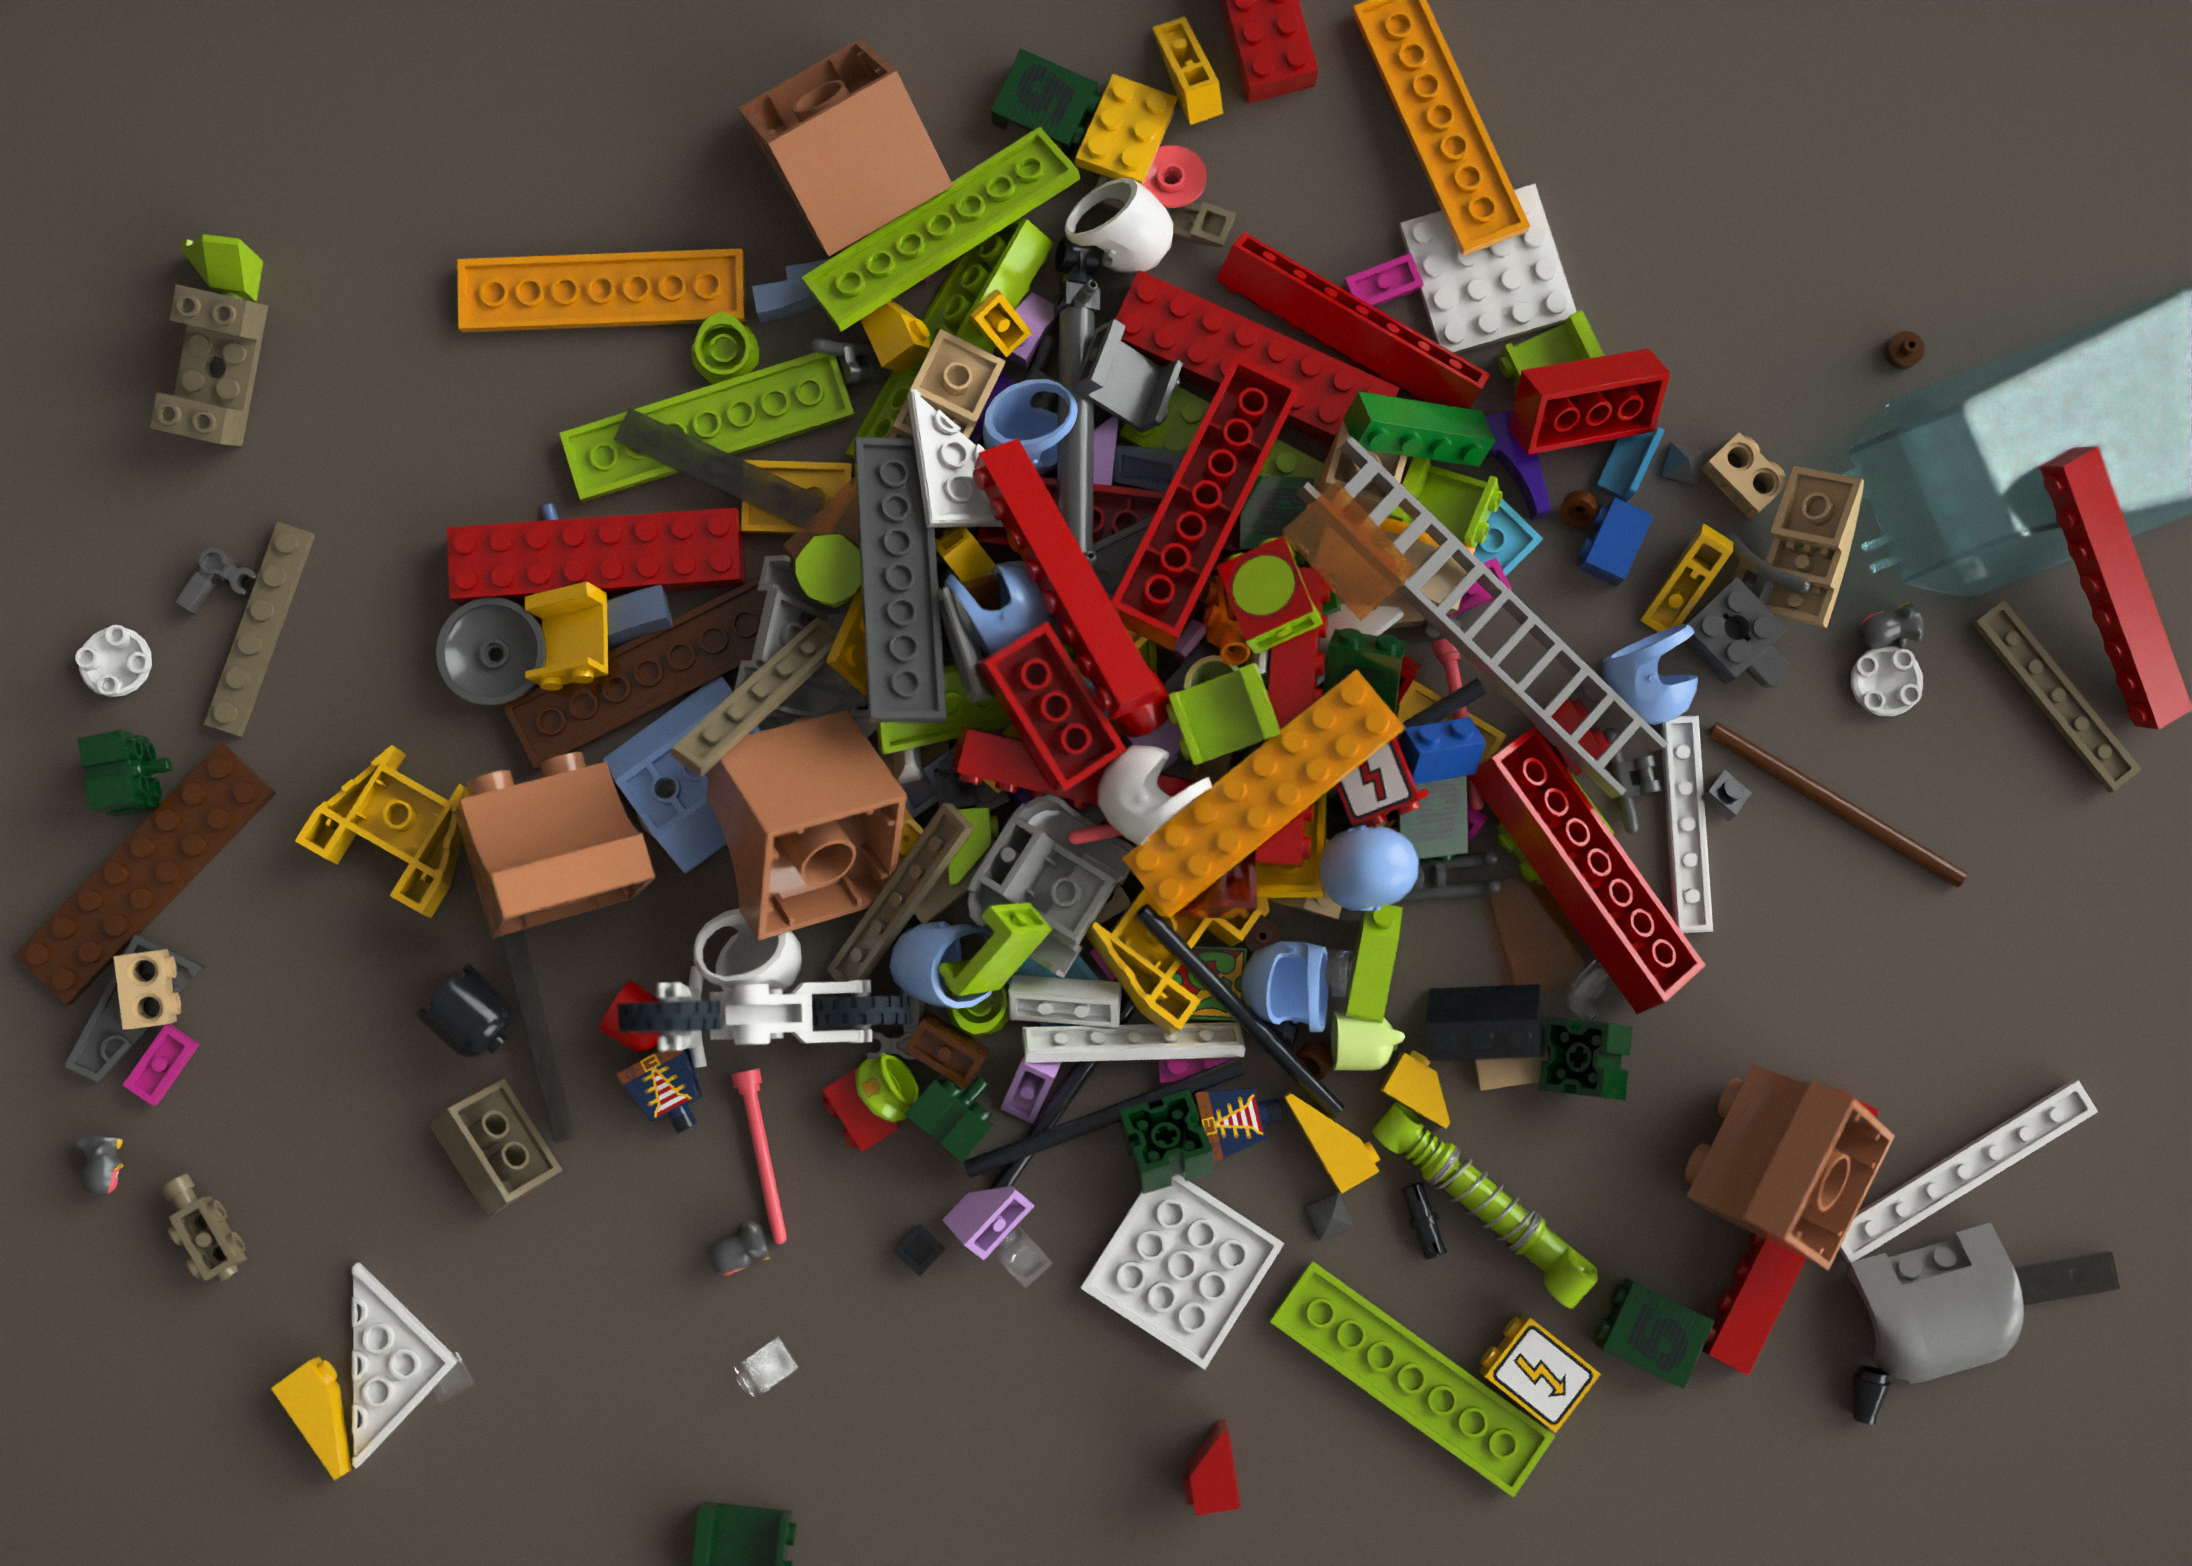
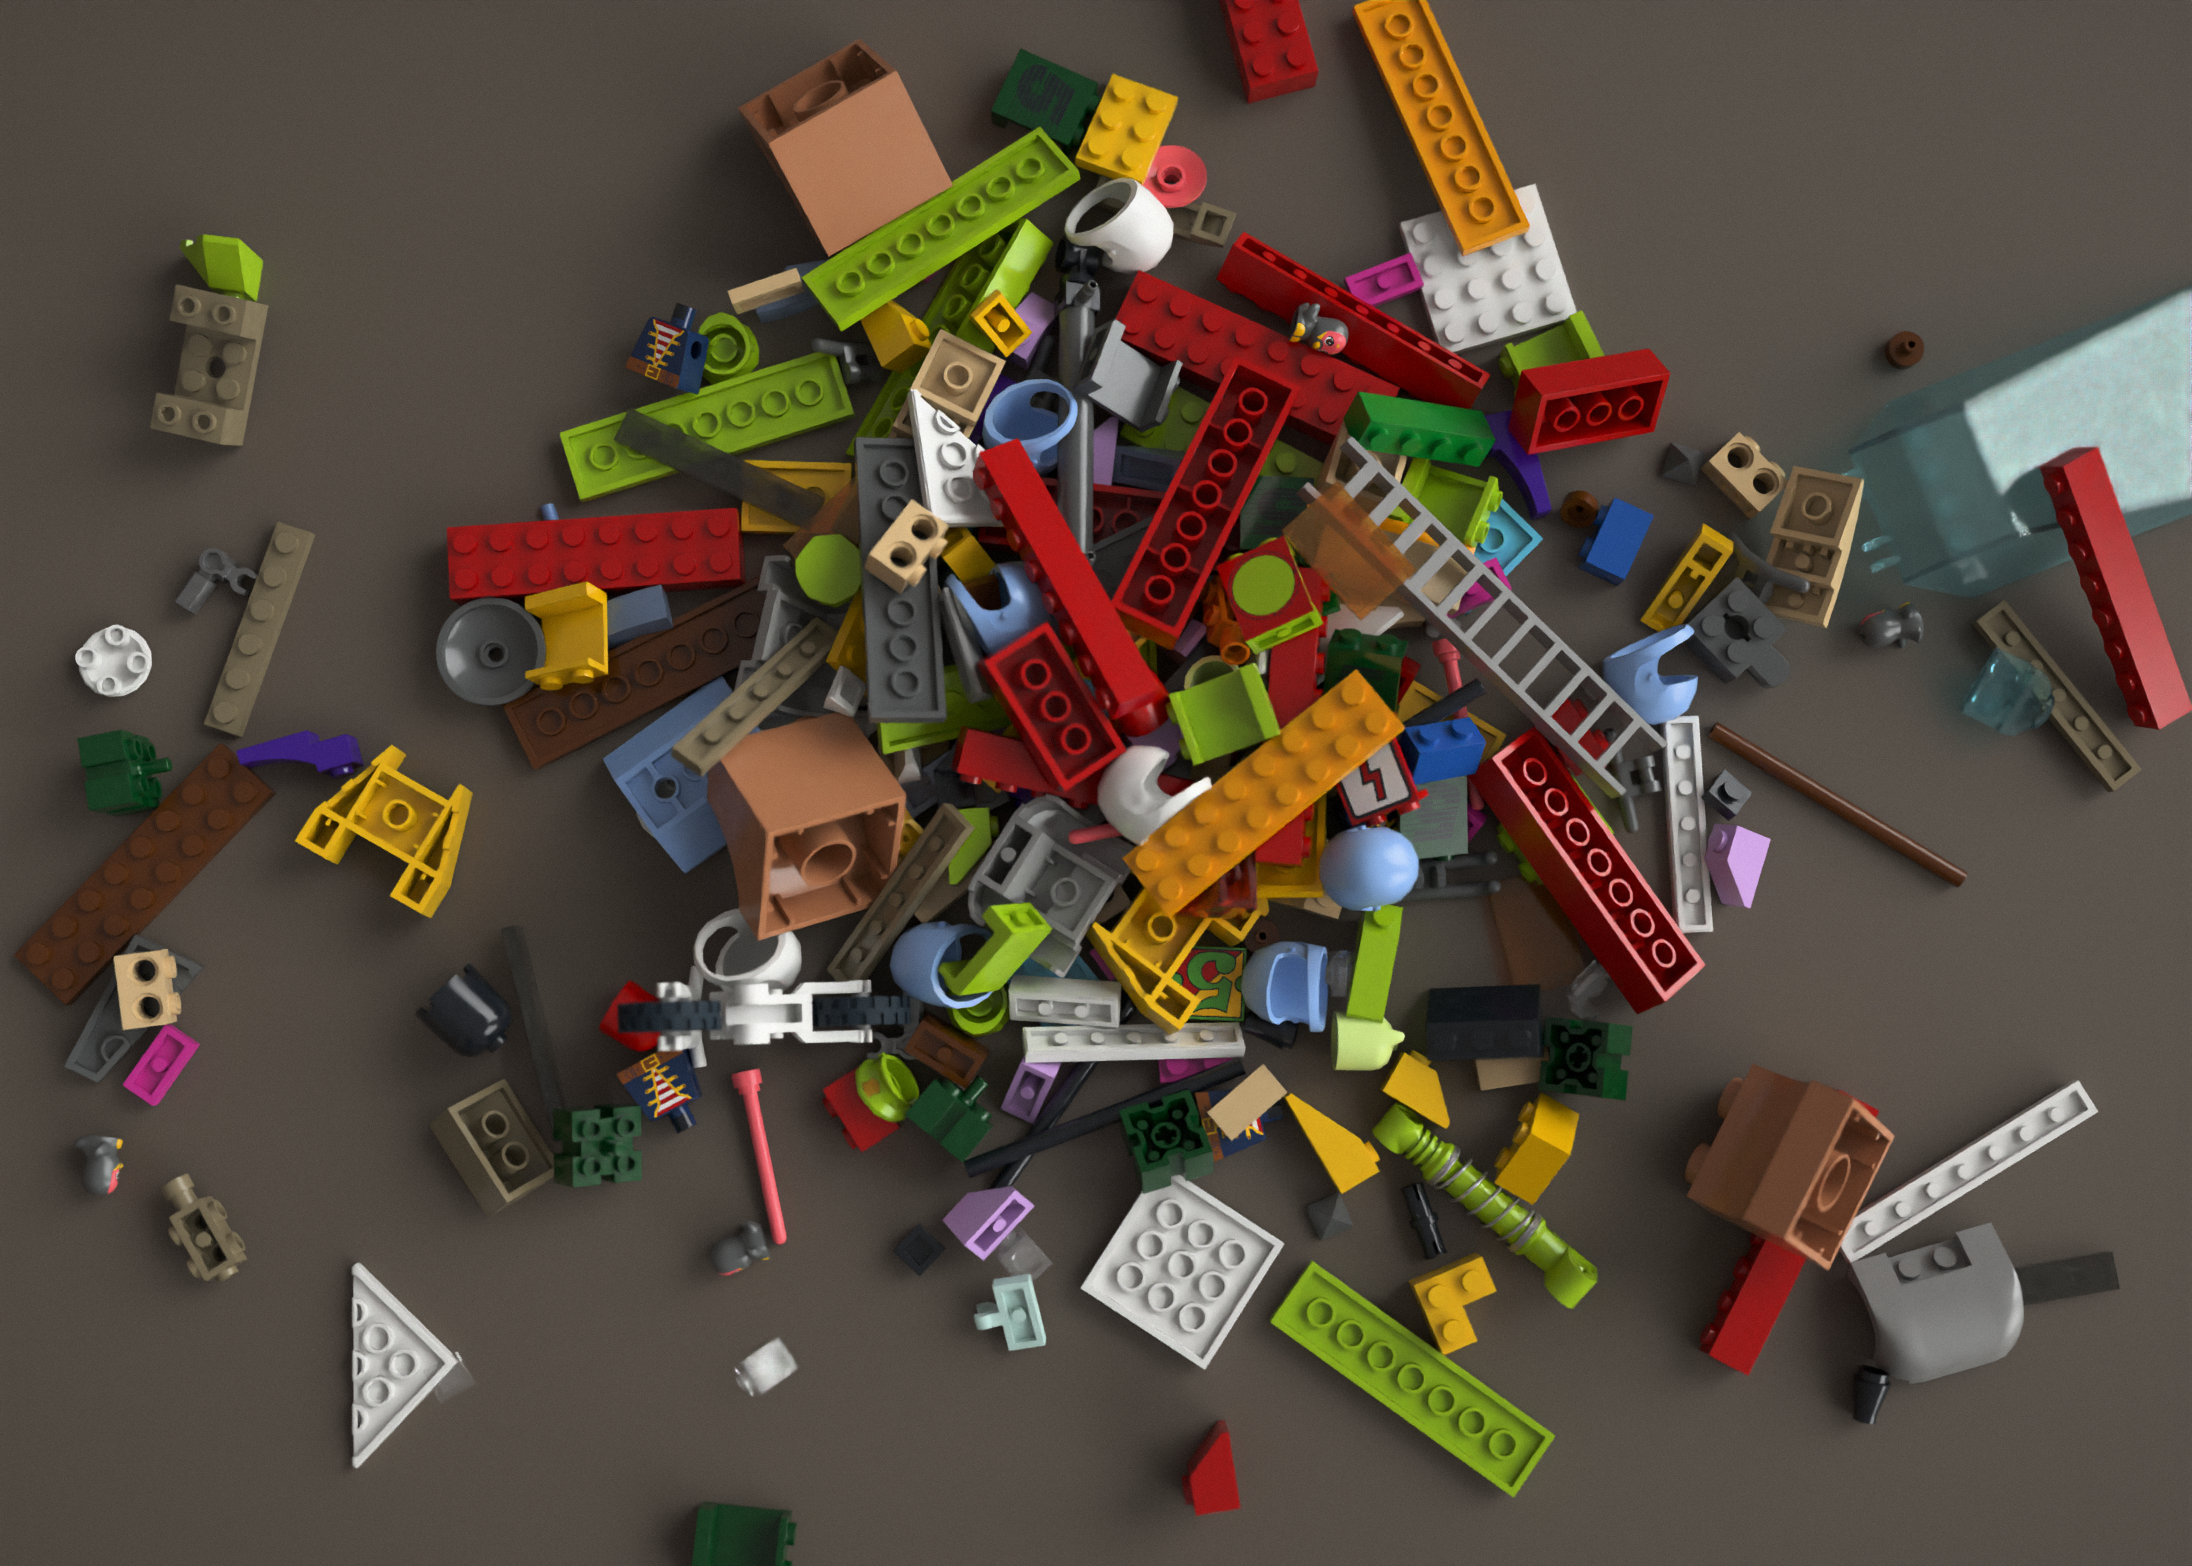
(316, 1407): yellow slope -> none
(331, 756): none -> dark purple slope
(550, 844): nougat brick -> none
(597, 1144): none -> dark green brick
(599, 290): light orange plate -> none
(671, 351): none -> dark blue torso
(766, 291): none -> tan tile
(845, 693): none -> white slope
(902, 544): none -> tan brick
(1015, 1311): none -> light aqua plate
(1189, 71): yellow slope -> none
(1239, 1010): black piece -> none
(1247, 1102): none -> tan tile
(1316, 1058): reddish brown tile -> none
(1321, 333): none -> dark grey animal
(1444, 1294): none -> yellow brick
(1538, 1149): none -> yellow brick
(1538, 1371): panel -> none
(1628, 464): dark azure panel -> none
(1653, 1332): dark green panel -> none
(1735, 863): none -> lavender slope
(1887, 681): white dish -> none
(2009, 695): none -> clear light blue slope

